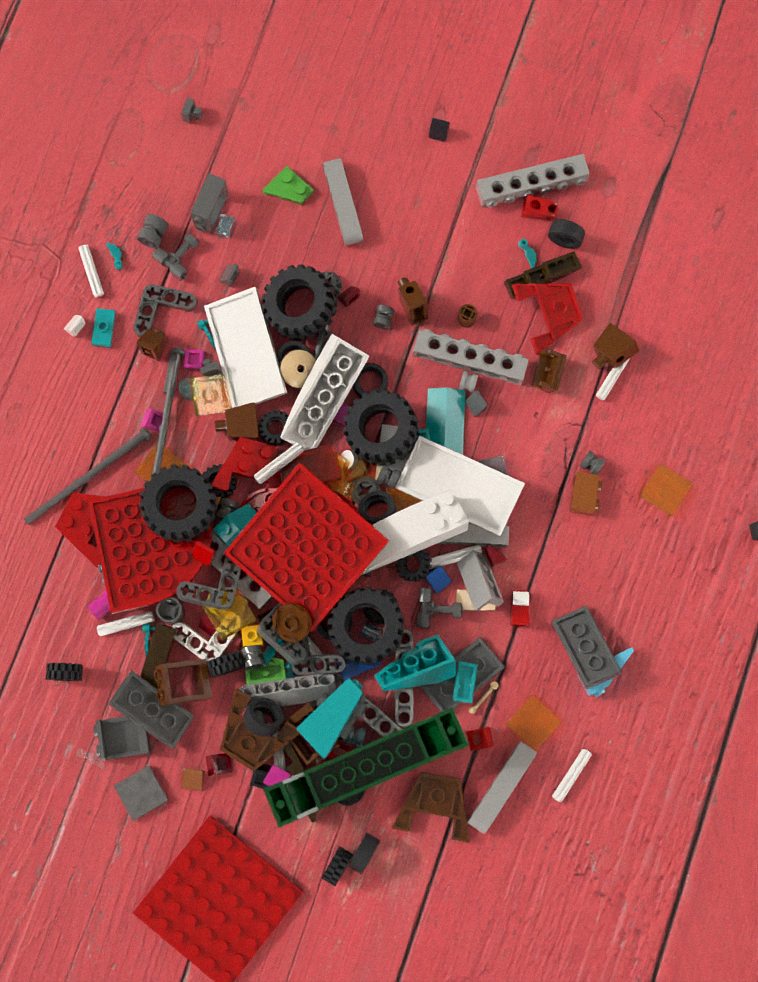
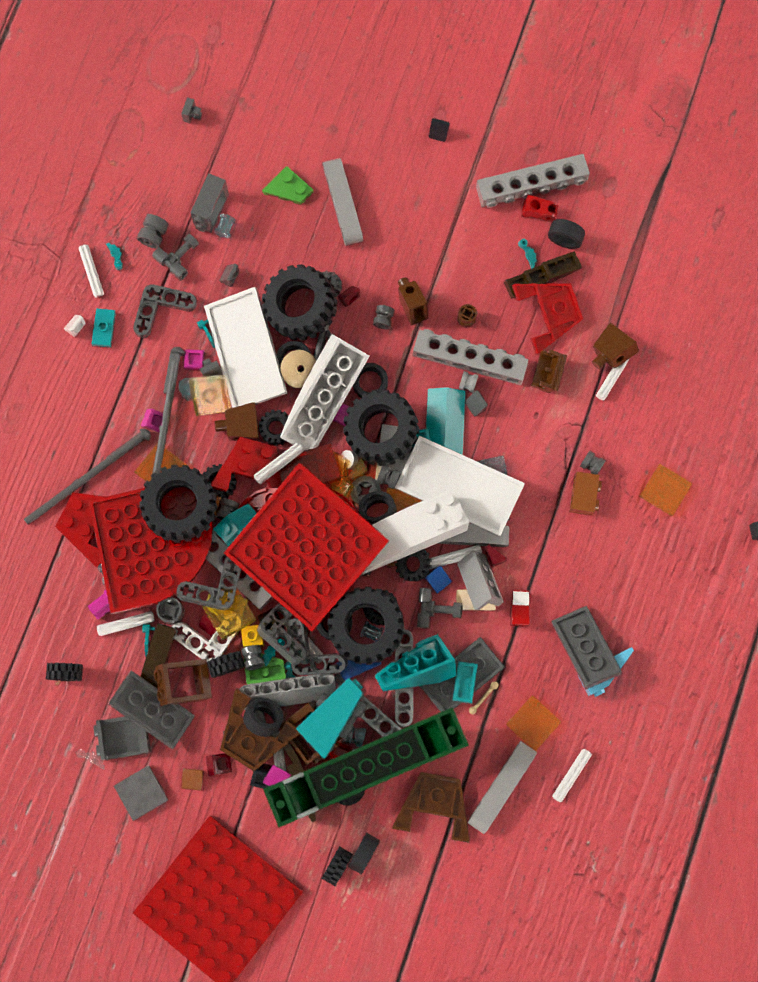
(152, 343): reddish brown slope -> none
(203, 553): red slope -> none
(292, 622): reddish brown tile -> none
(480, 738): red slope -> none

